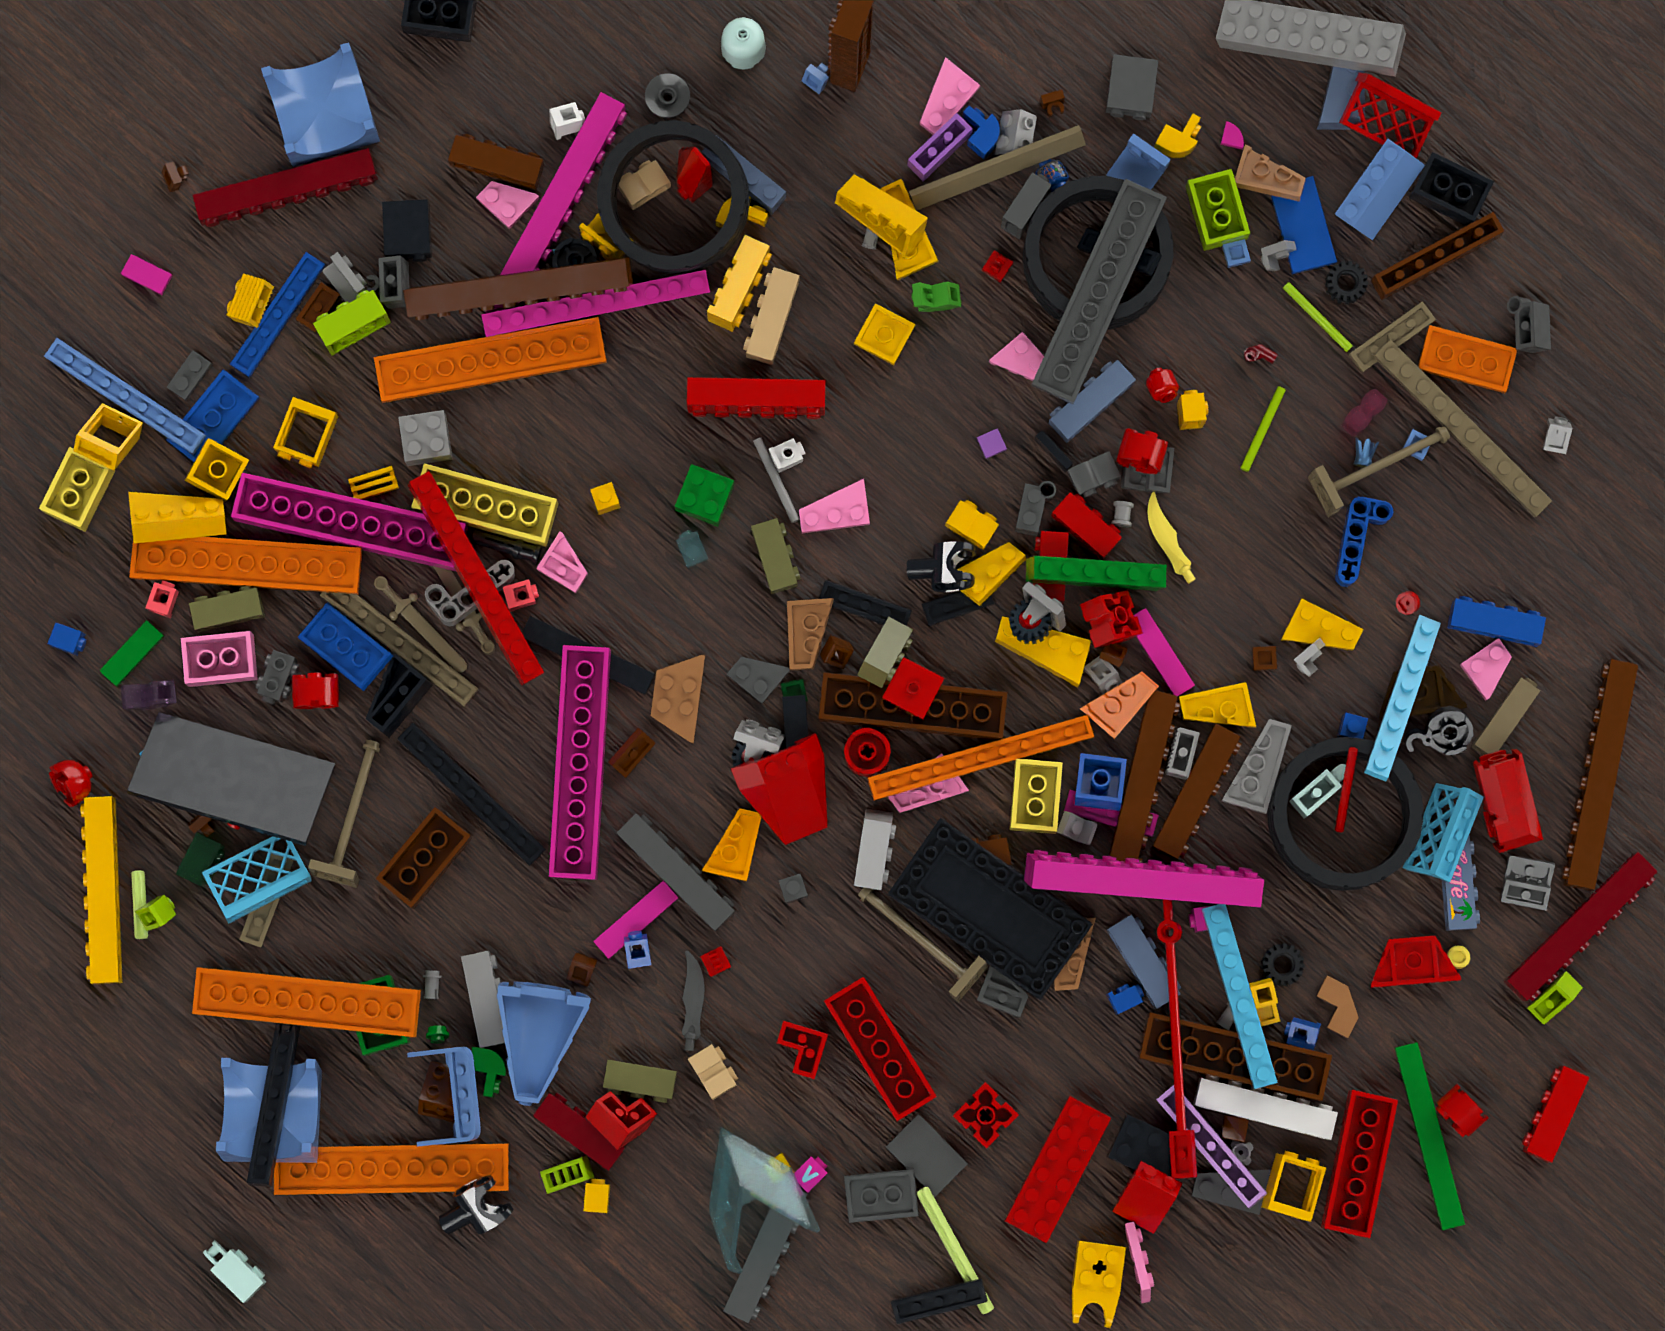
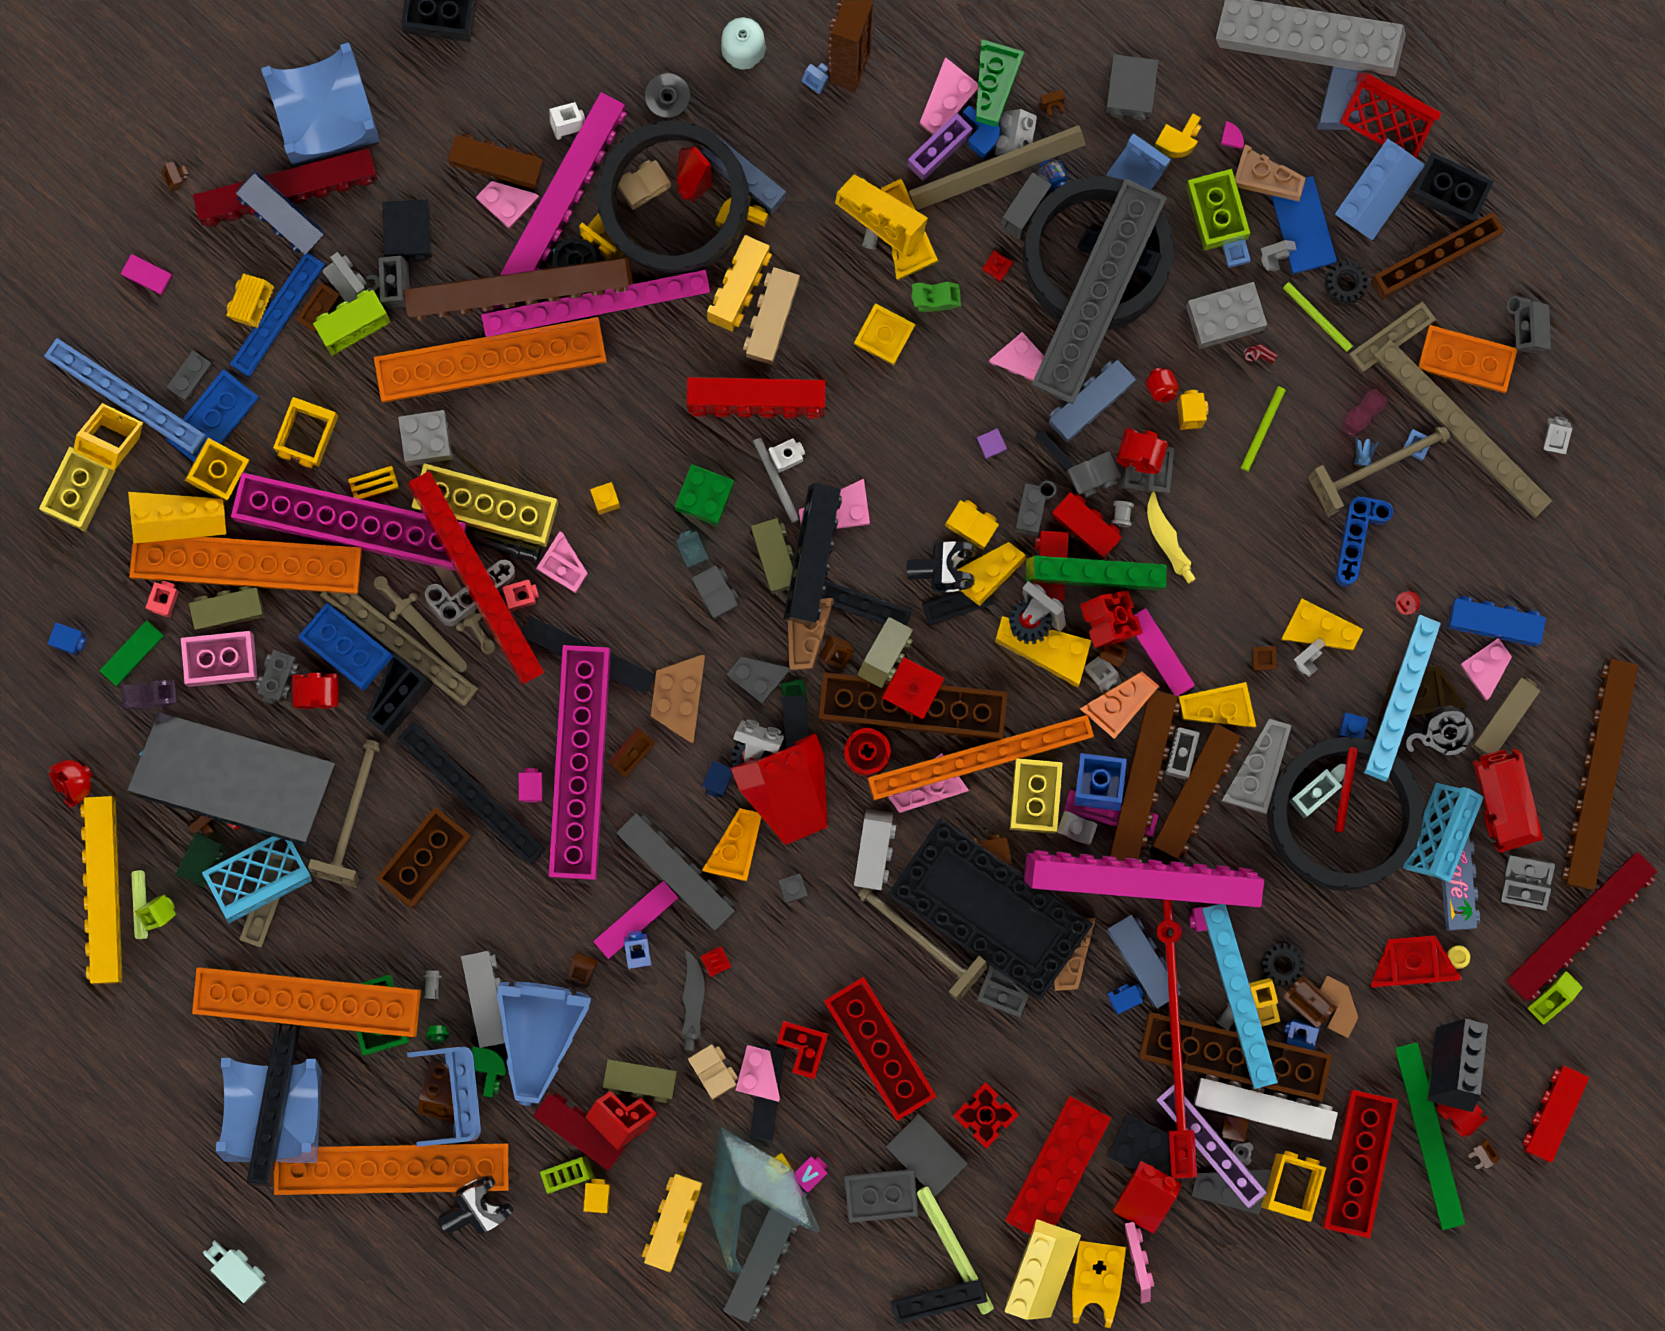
(279, 212): none -> brick
(531, 786): none -> dark pink brick
(673, 1222): none -> yellow wedge
(715, 592): none -> dark grey brick
(717, 780): none -> dark blue brick
(758, 1074): none -> bright pink wing
(765, 1109): none -> black tile
(812, 554): none -> black brick
(996, 78): none -> green wing
(1042, 1271): none -> light yellow slope
(1226, 315): none -> light grey brick
(1310, 1001): none -> reddish brown hinge
(1458, 1064): none -> black slope
(1485, 1153): none -> reddish brown tile

